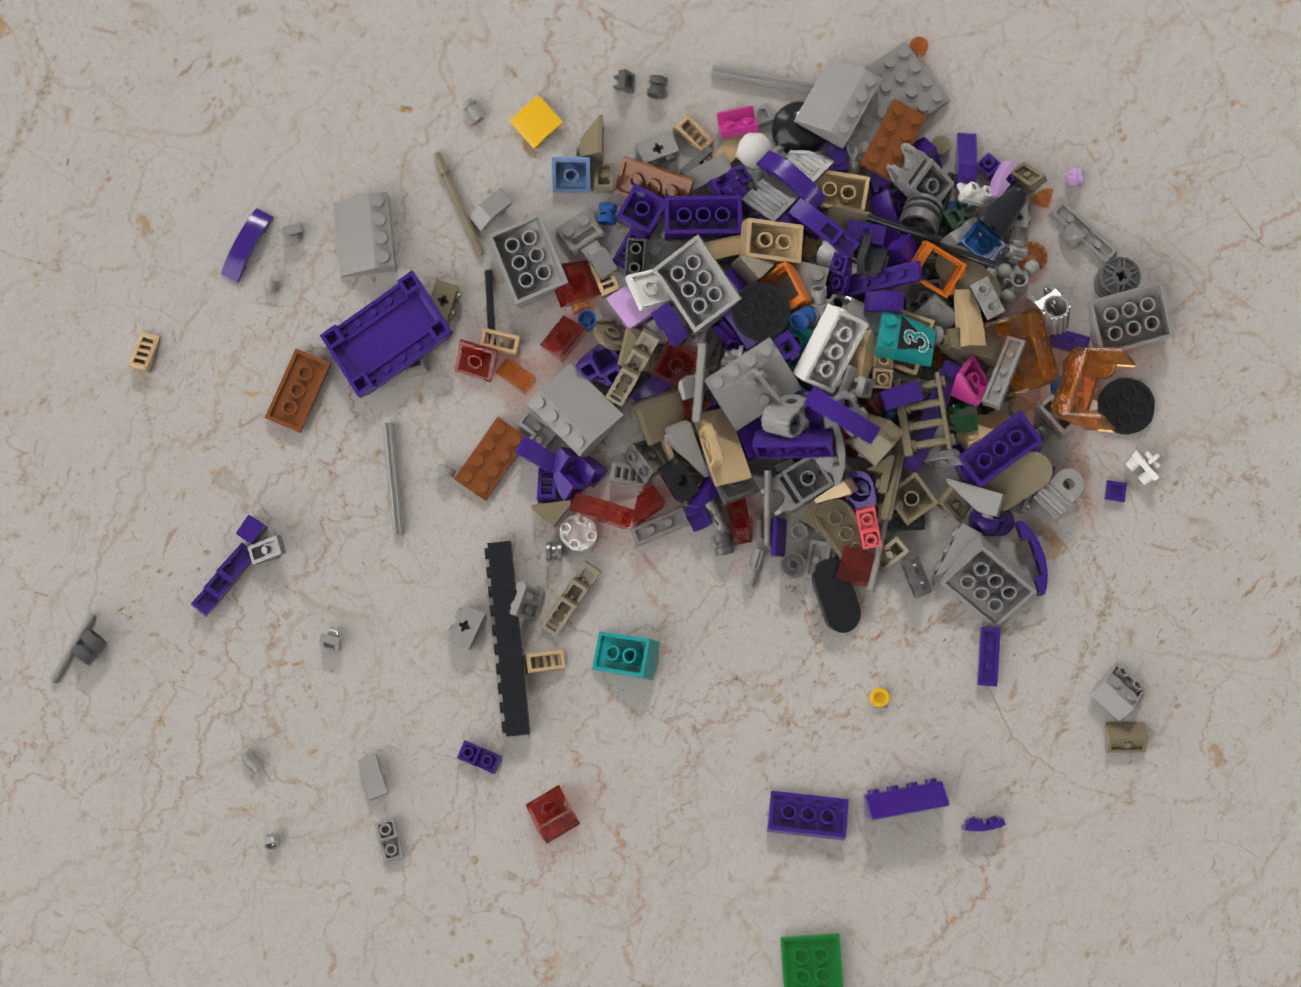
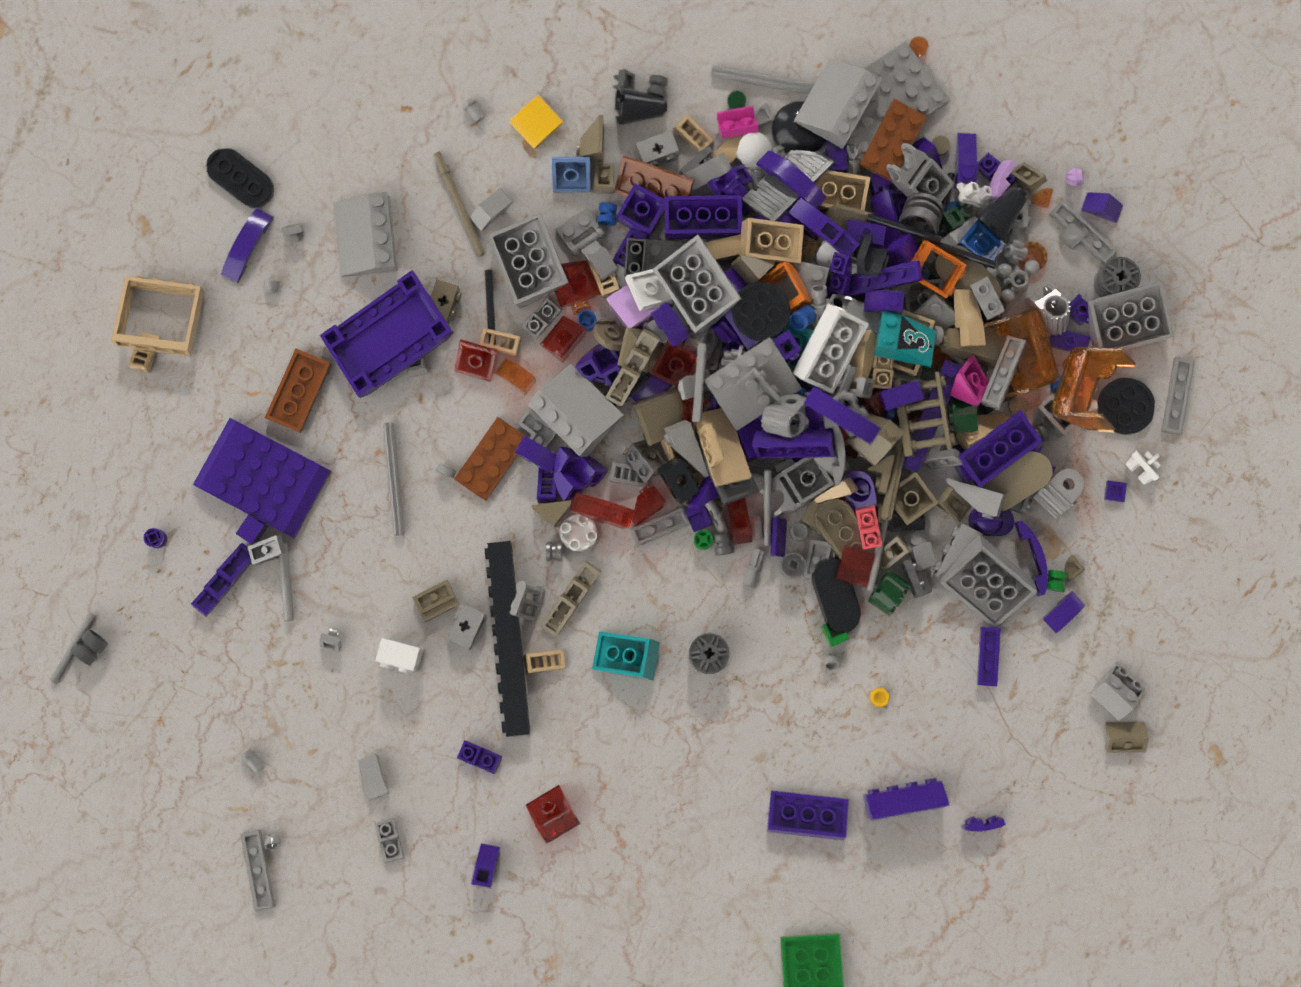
(151, 344): none -> tan window
(159, 538): none -> dark purple wheel
(240, 178): none -> black tile
(257, 870): none -> light grey tile
(262, 477): none -> dark purple slope
(286, 585): none -> light grey piece
(399, 655): none -> white brick
(436, 600): none -> dark tan plate
(485, 865): none -> dark purple slope
(542, 318): none -> light grey slope
(619, 275): none -> light grey tile
(637, 106): none -> black cone
(705, 537): none -> green wheel
(716, 662): none -> dark grey wheel
(736, 100): none -> dark green tile
(831, 662): none -> light grey hinge
(833, 637): none -> green panel
(889, 593): none -> dark green brick
(920, 550): none -> light grey slope
(1055, 585): none -> green wheel
(1064, 612): none -> dark purple slope
(1073, 568): none -> dark tan tile
(1075, 313): none -> dark purple brick
(1102, 205): none -> dark purple slope
(1177, 396): none -> light grey tile

